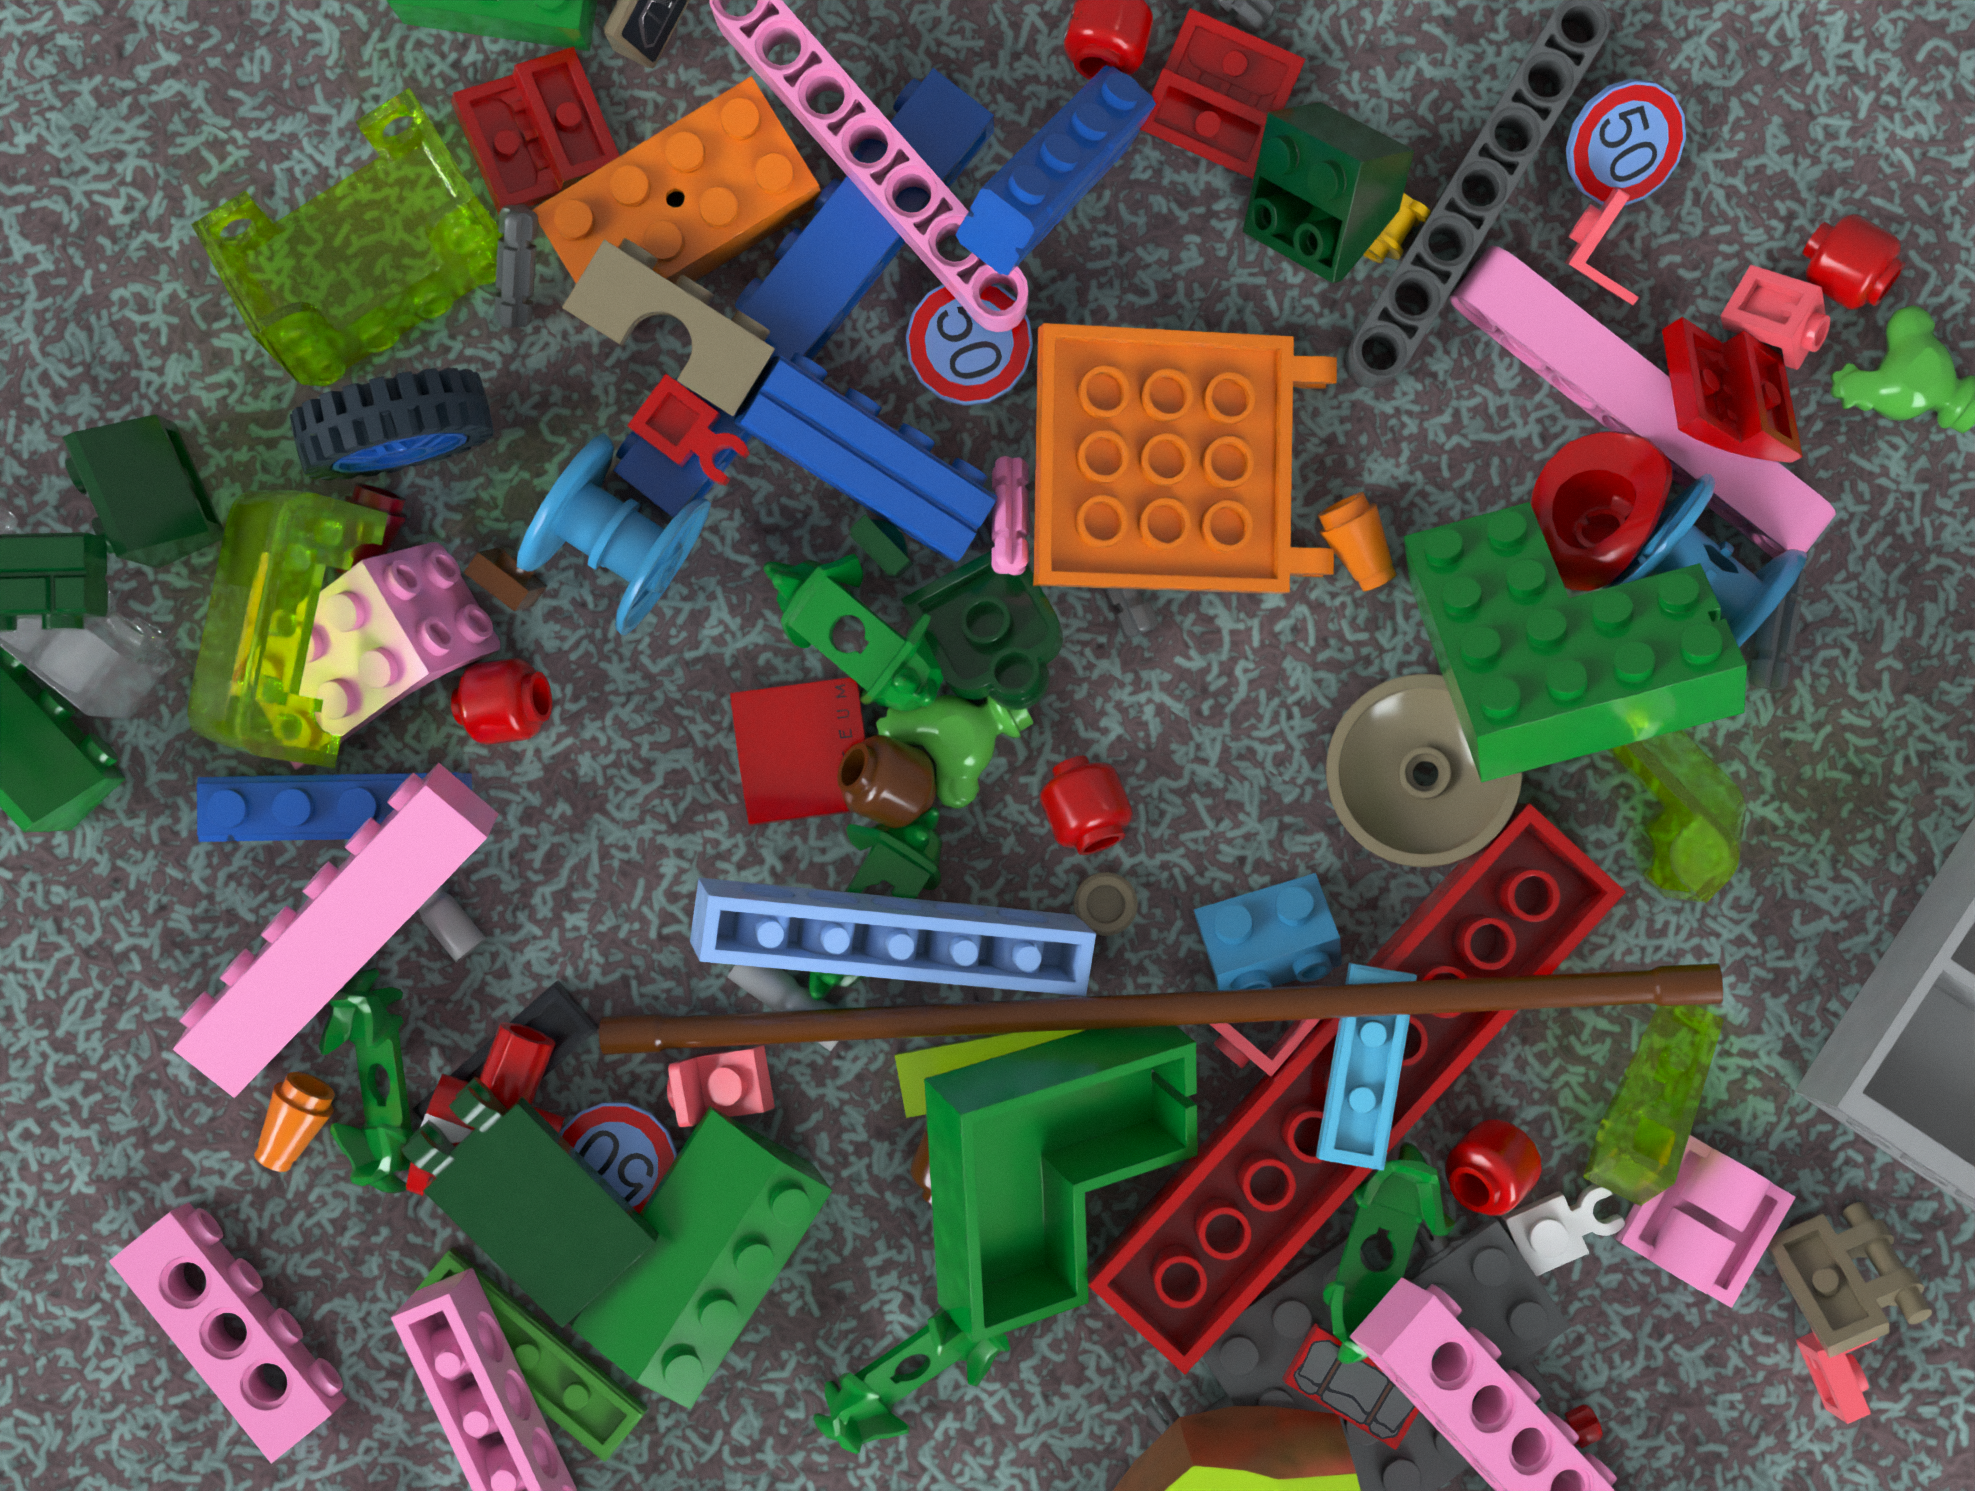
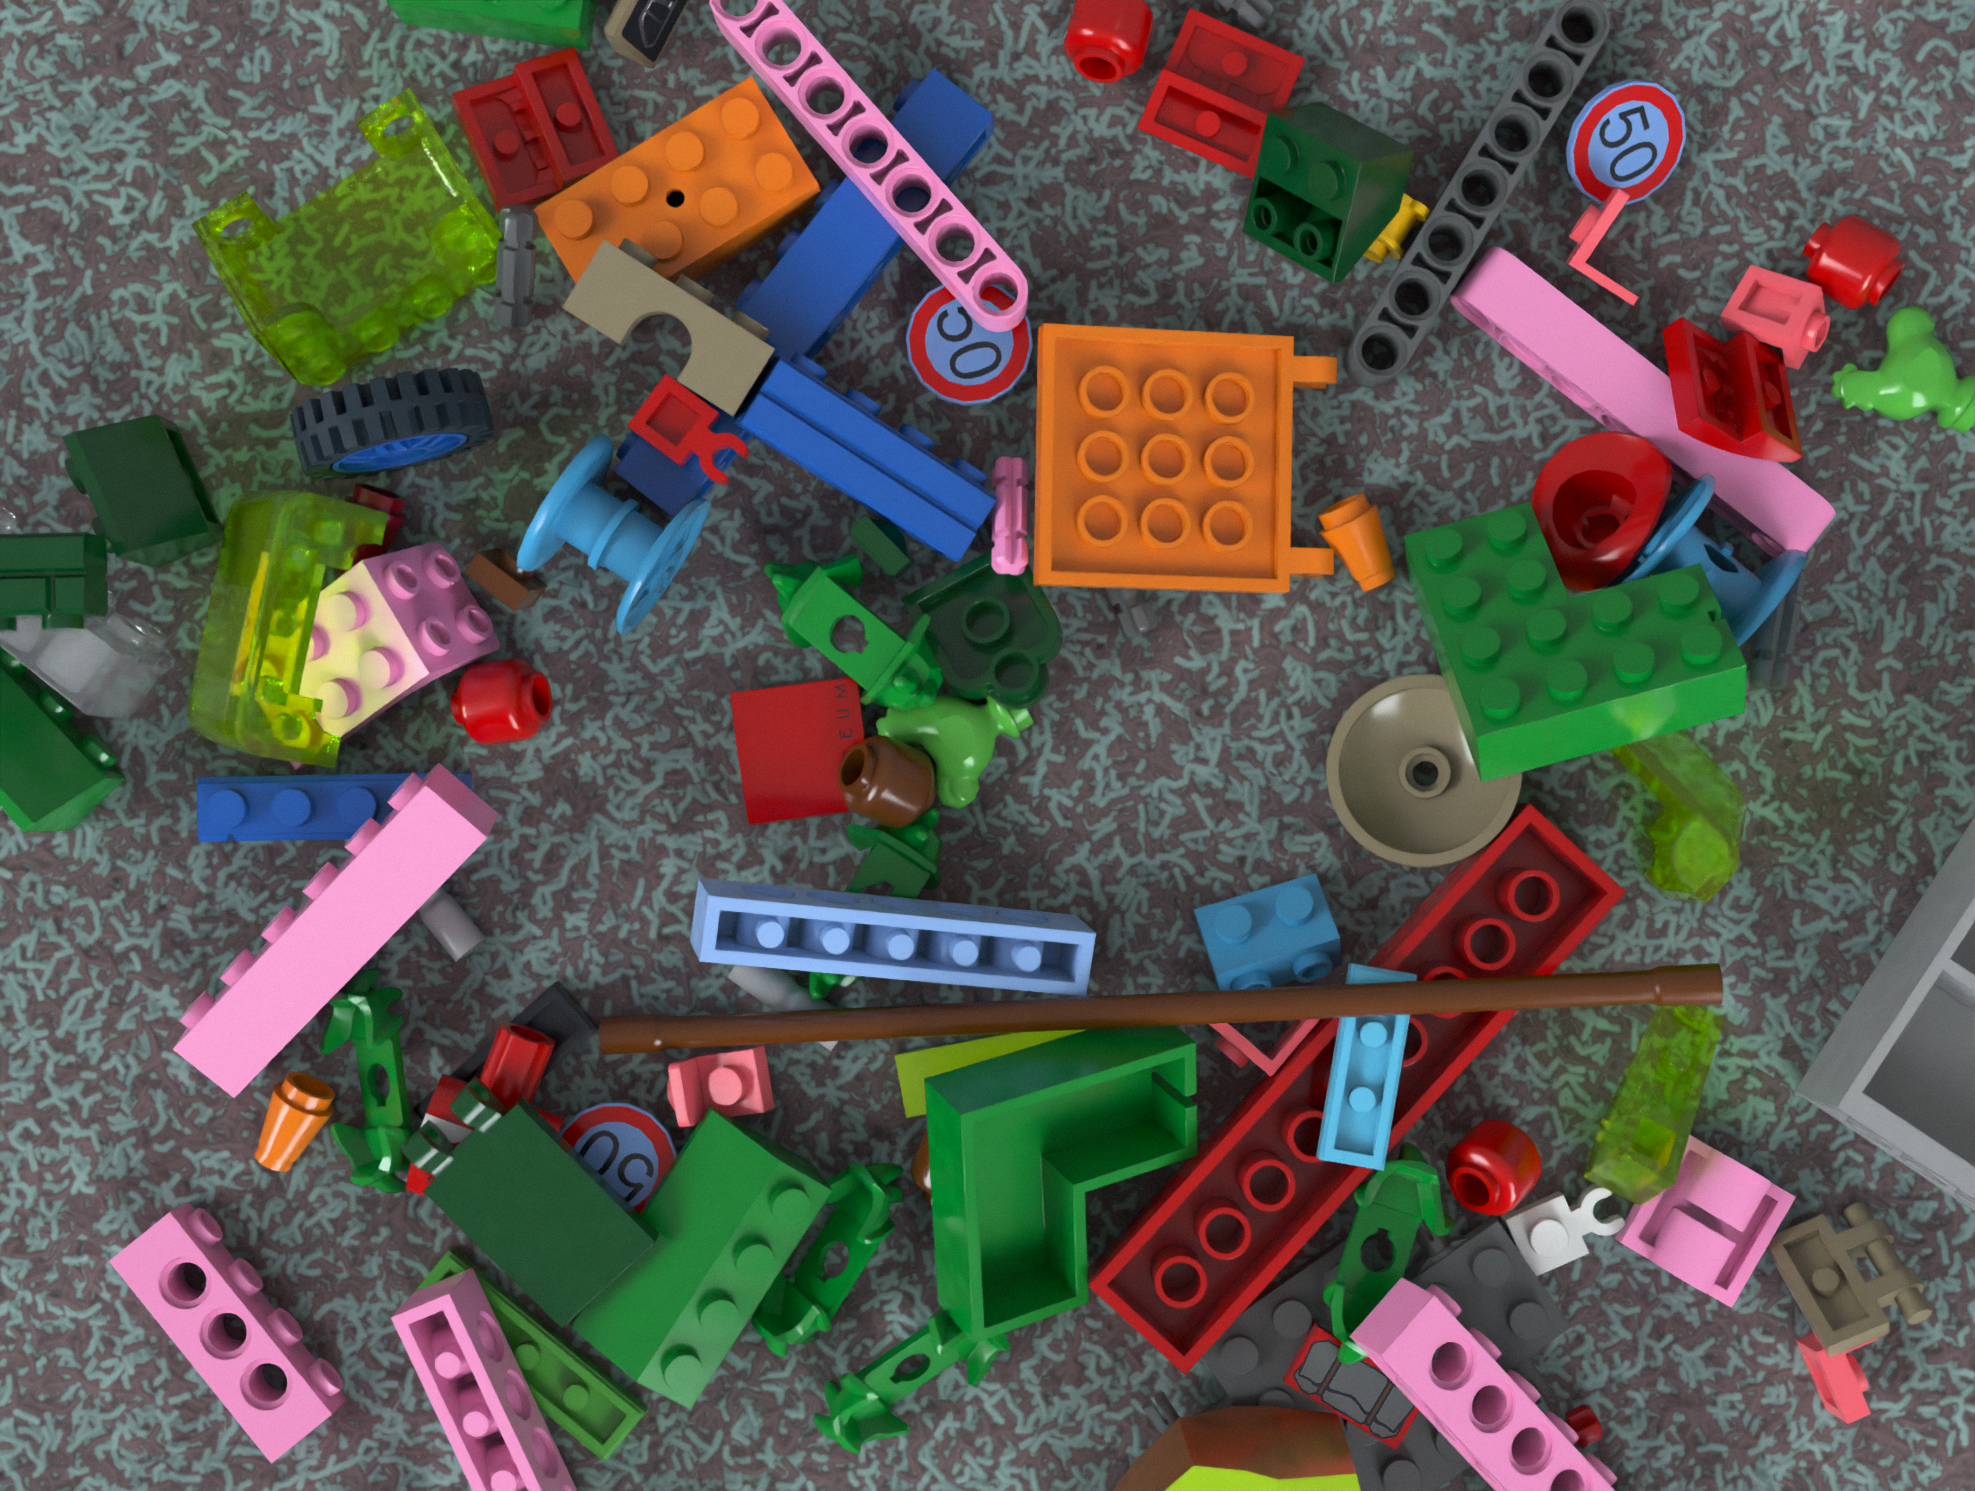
(861, 1220): none -> green piece
(1055, 170): blue brick -> none
(1086, 805): red head -> none
(1105, 903): dark tan tile -> none

